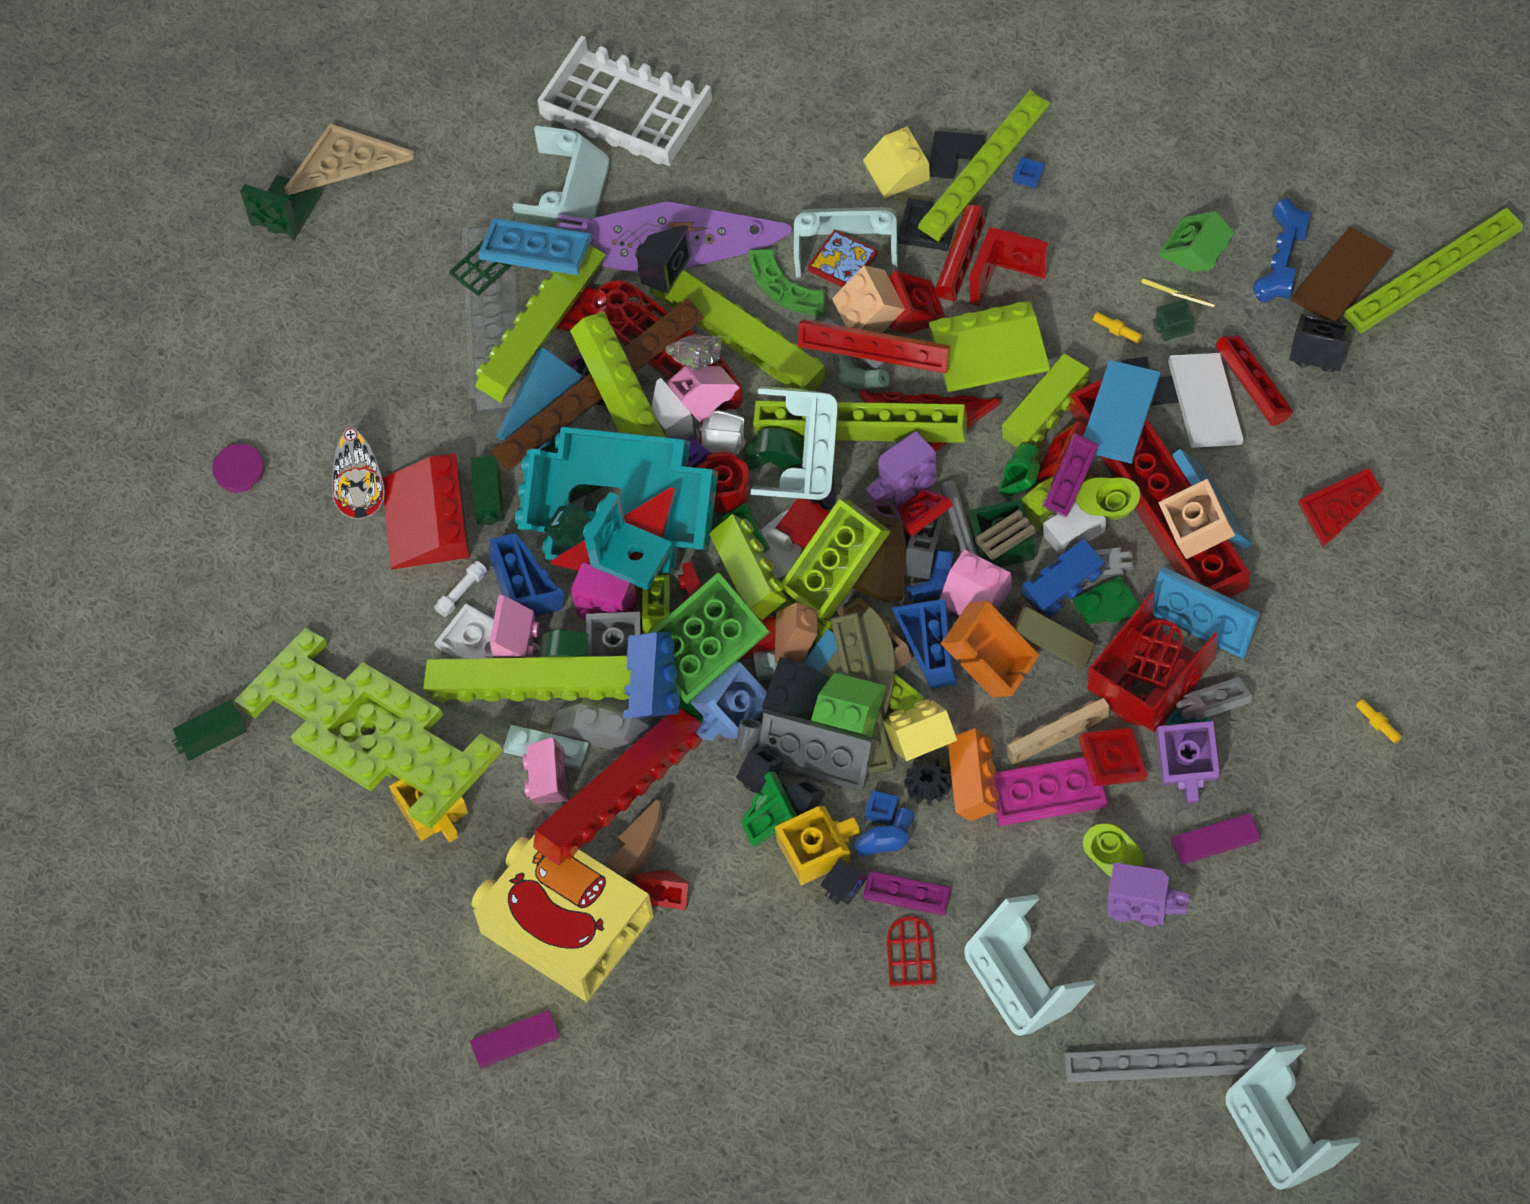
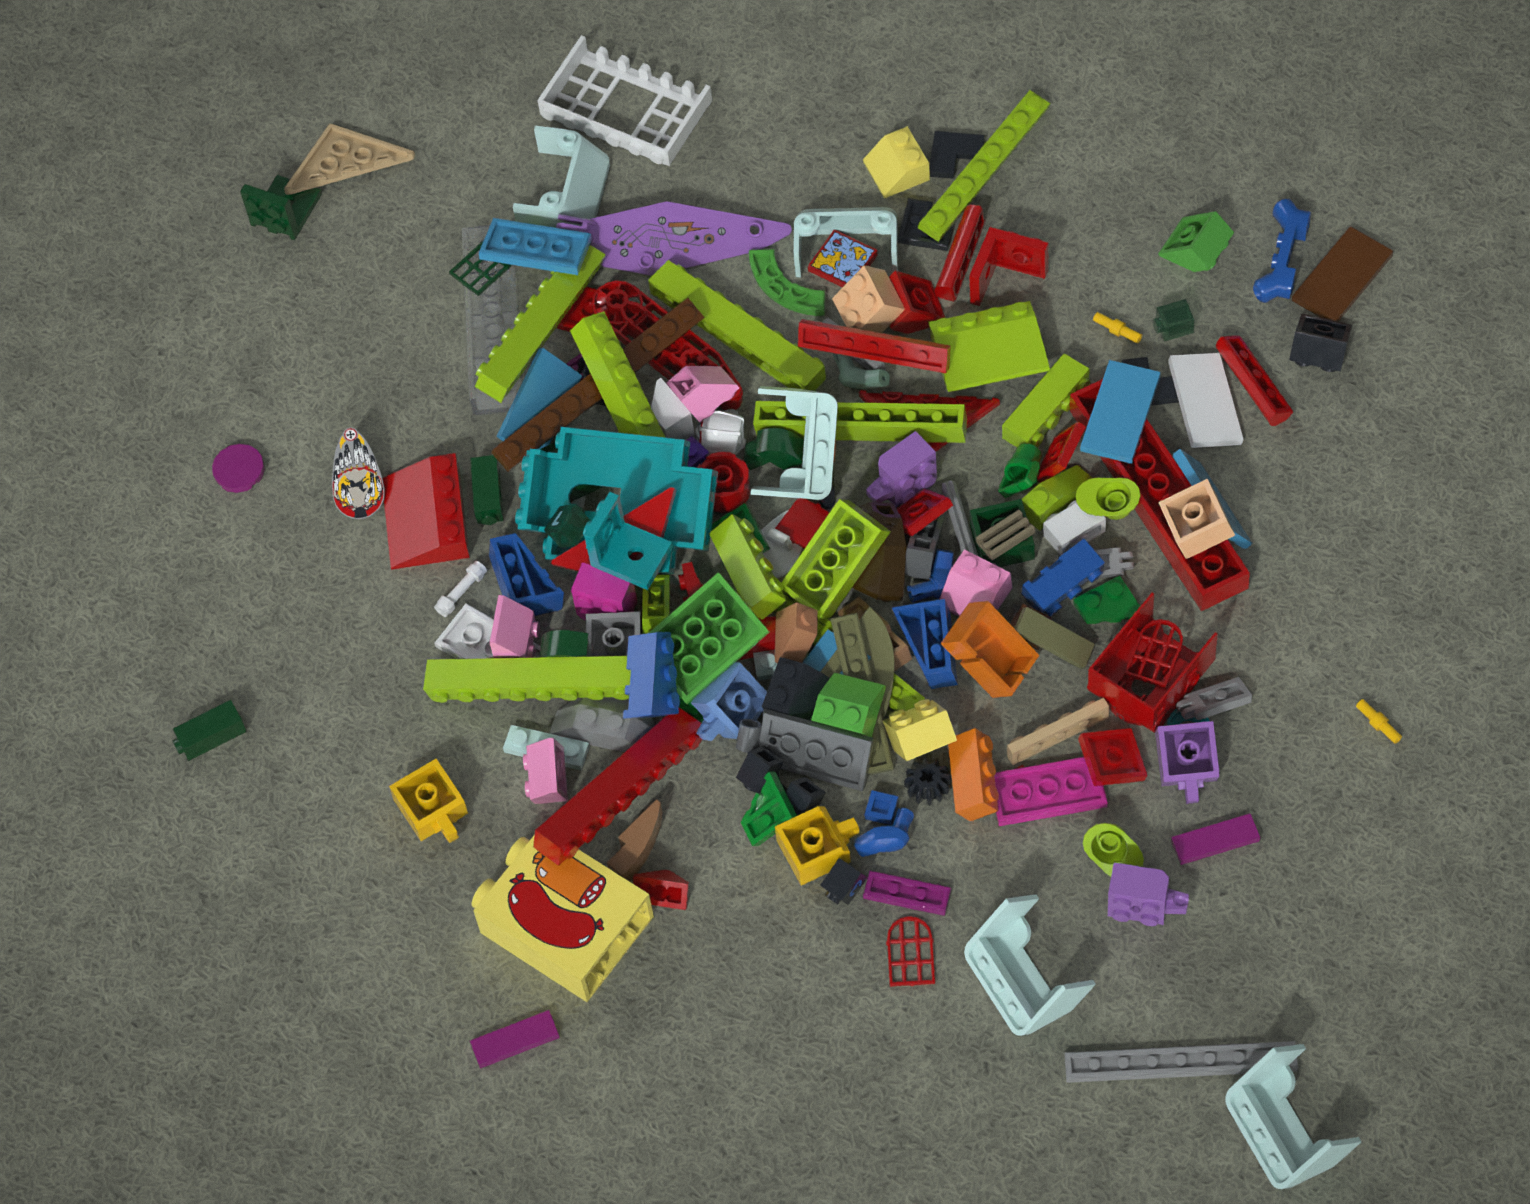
(341, 713): lime piece -> none
(663, 258): black slope -> none
(696, 350): clear piece -> none
(1028, 172): blue plate -> none
(1070, 475): magenta tile -> none
(1190, 296): light yellow piece -> none
(1204, 612): dark azure tile -> none
(1339, 504): red wing -> none
(1433, 270): lime plate -> none

